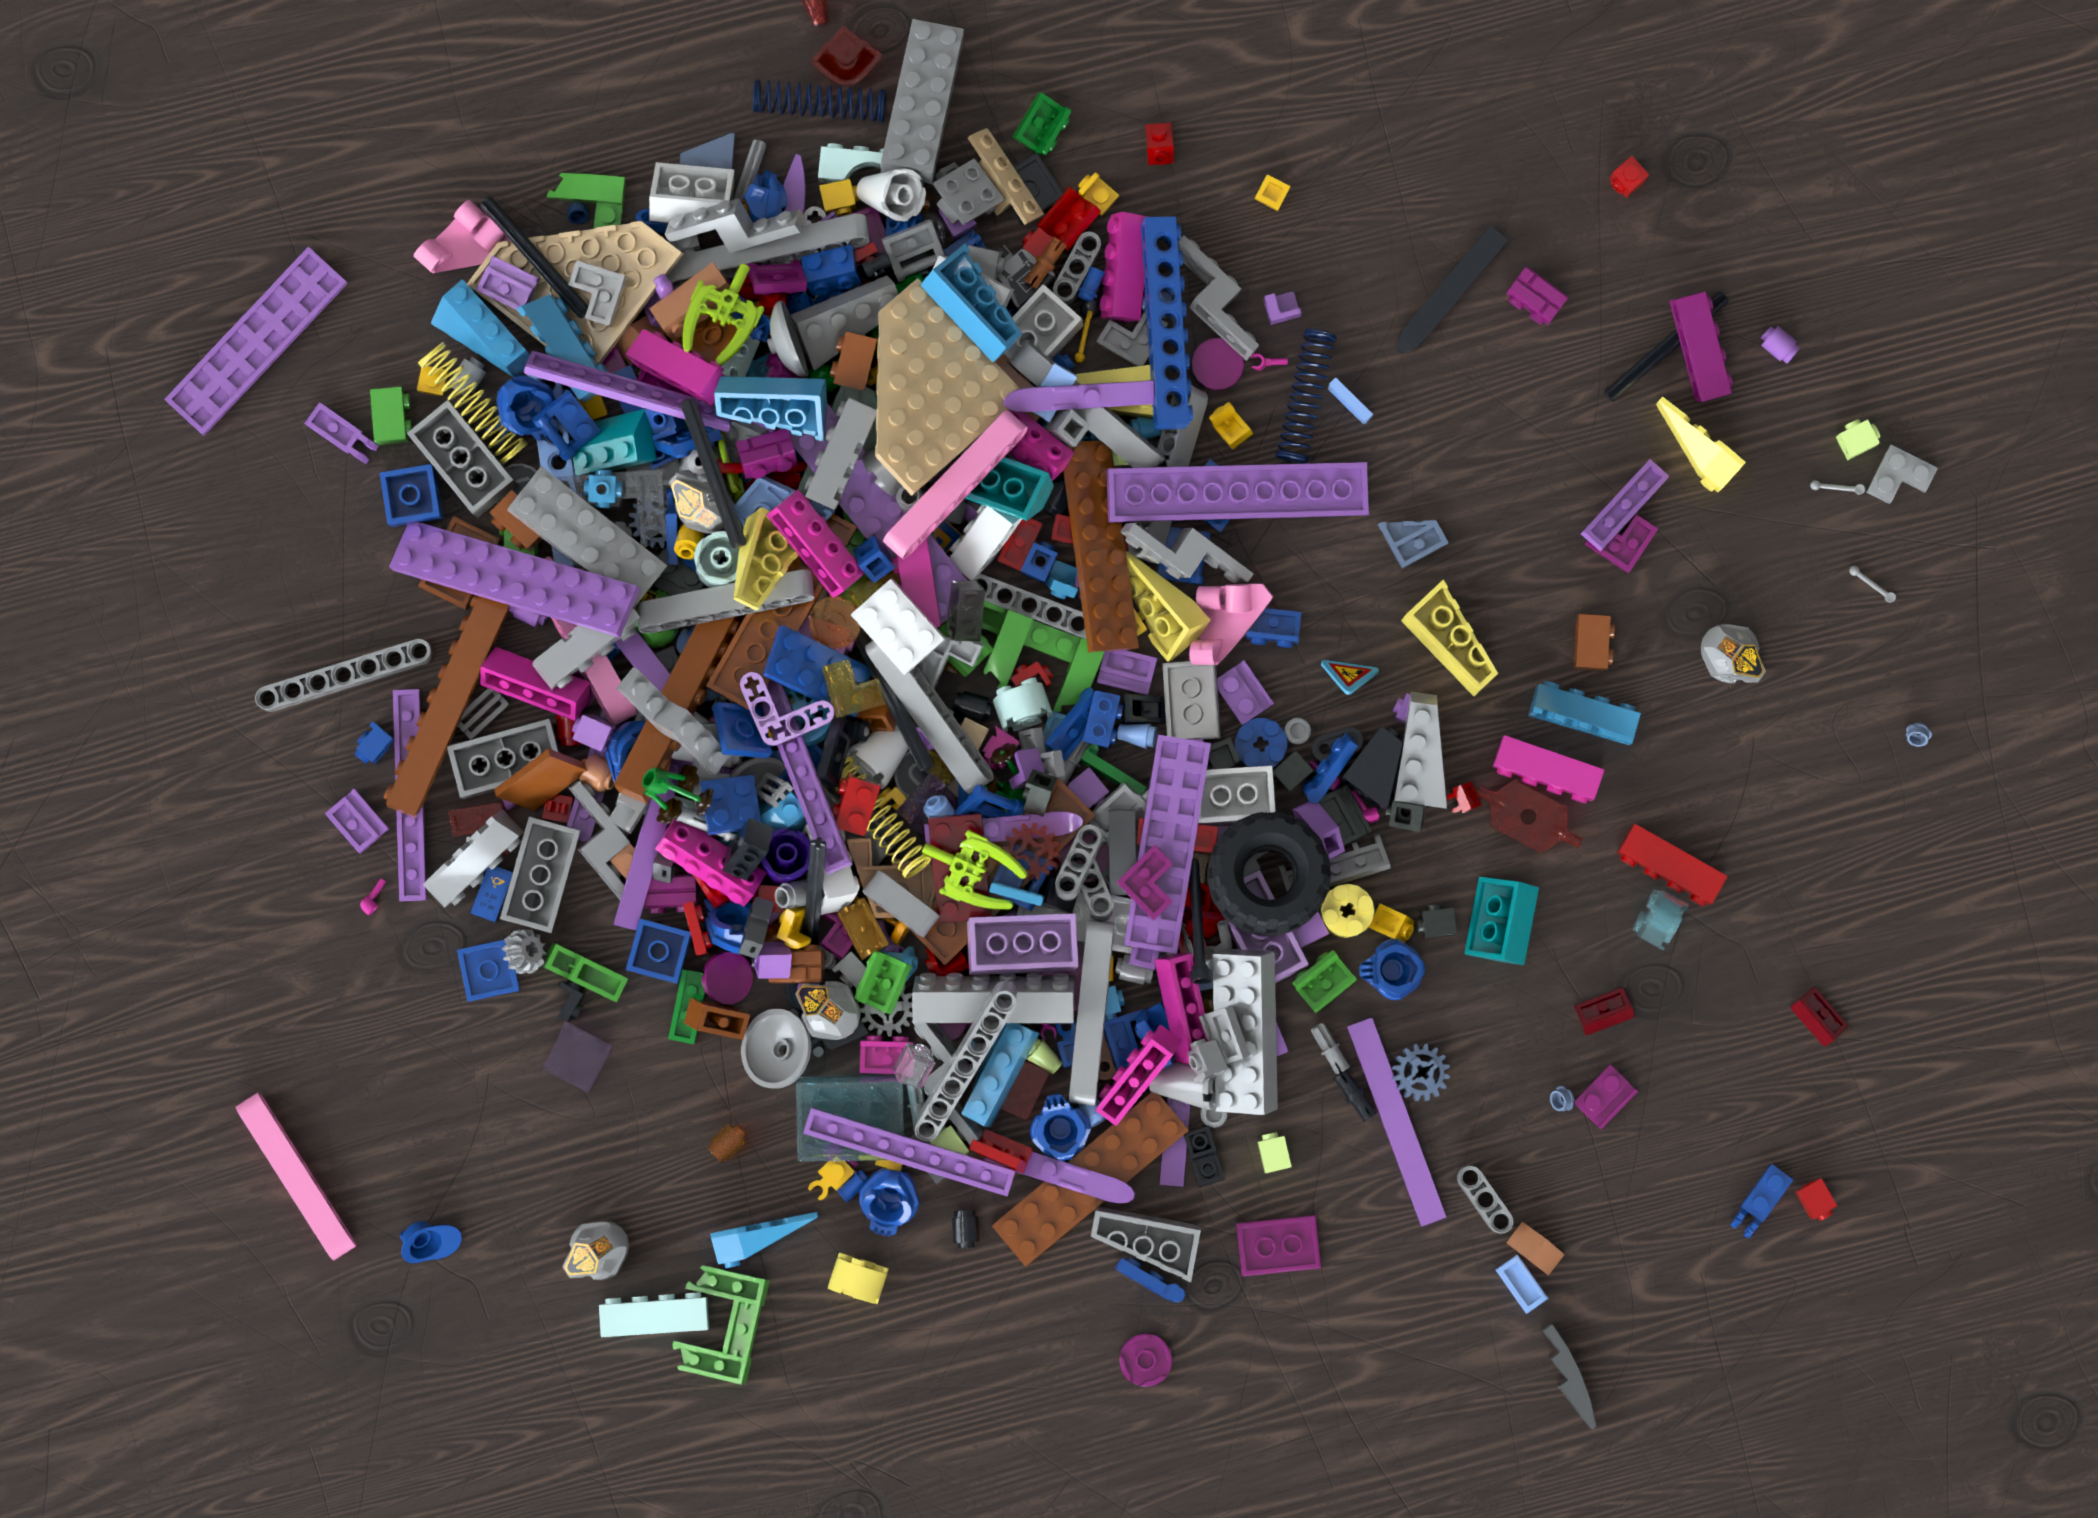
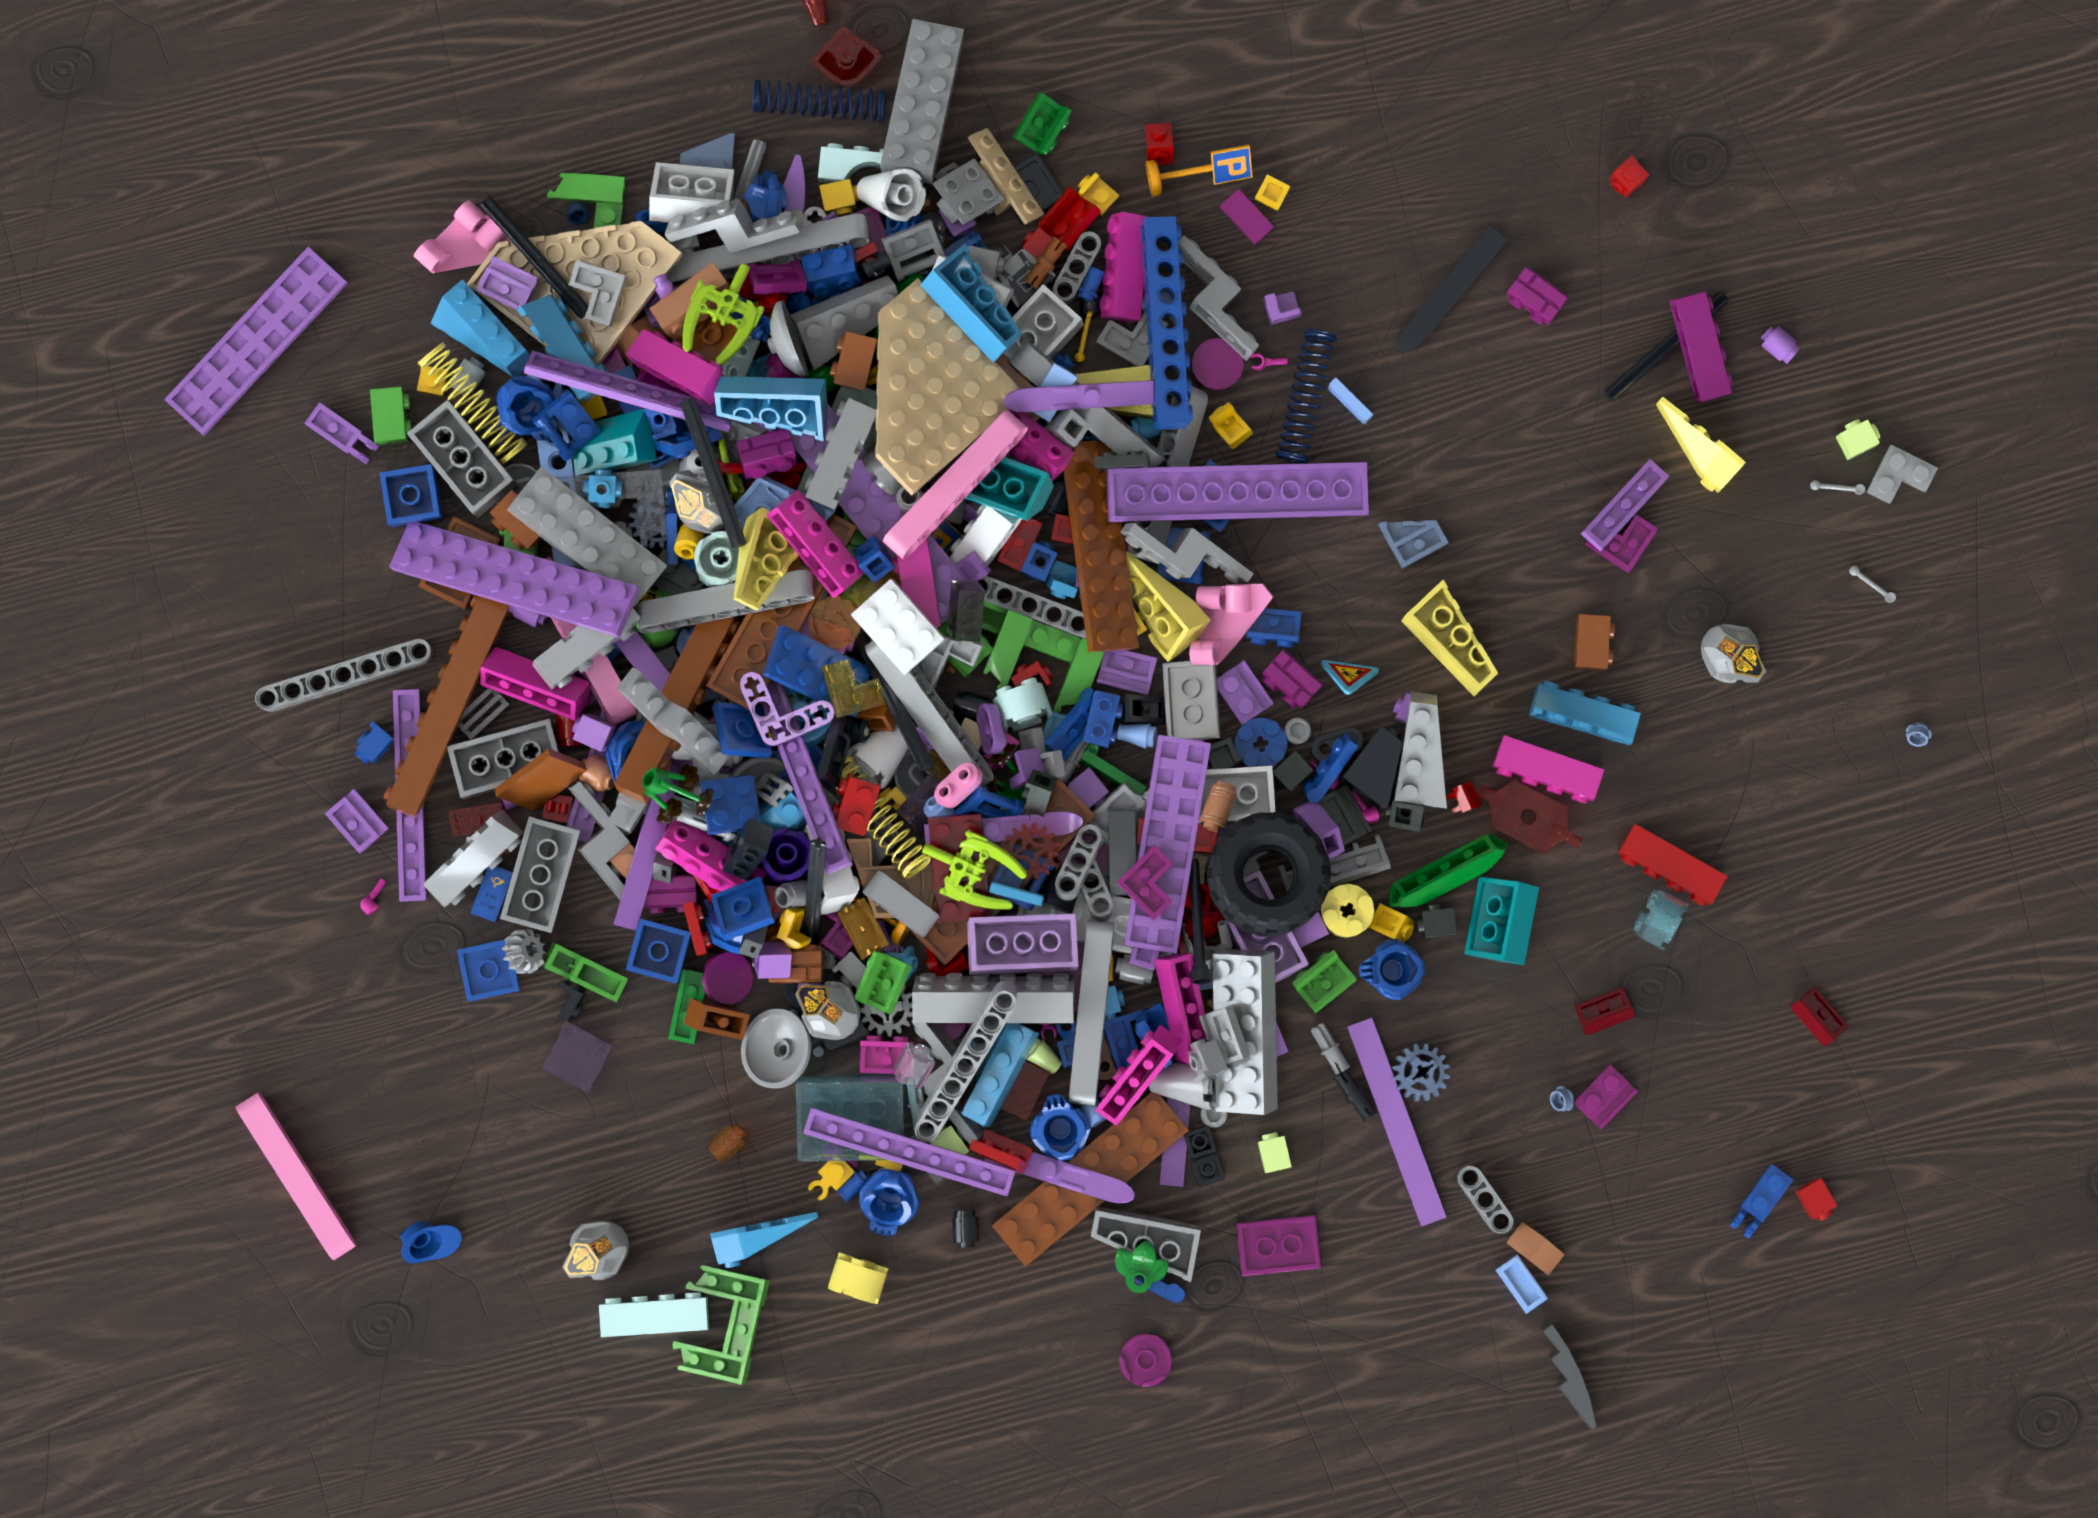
(742, 908): none -> blue plate
(957, 786): none -> bright pink plate
(972, 567): none -> medium lavender tile
(990, 728): none -> medium lavender plate
(1111, 460): none -> pearl dark grey plate
(1142, 1263): none -> green plate
(1218, 806): none -> nougat head
(1226, 165): none -> light orange piece
(1246, 217): none -> magenta tile
(1291, 679): none -> magenta brick
(1447, 872): none -> green brick

